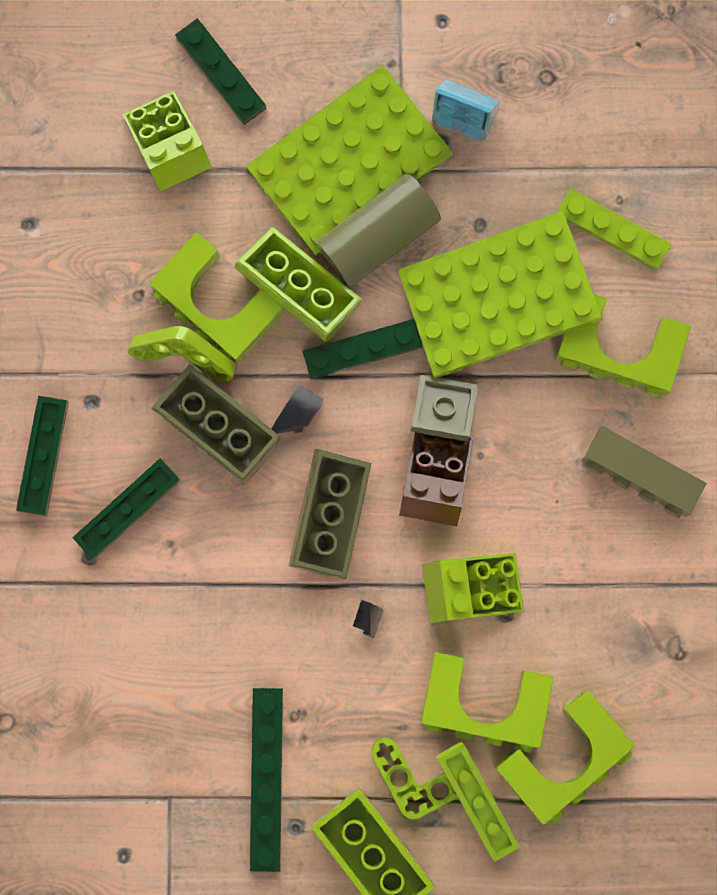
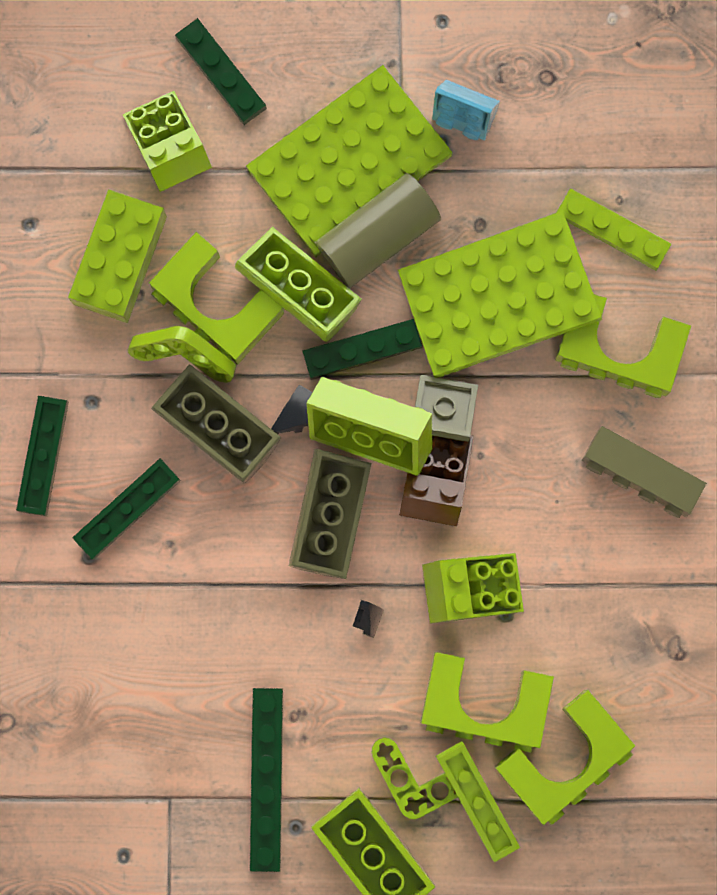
(117, 256): none -> lime brick
(370, 425): none -> lime brick

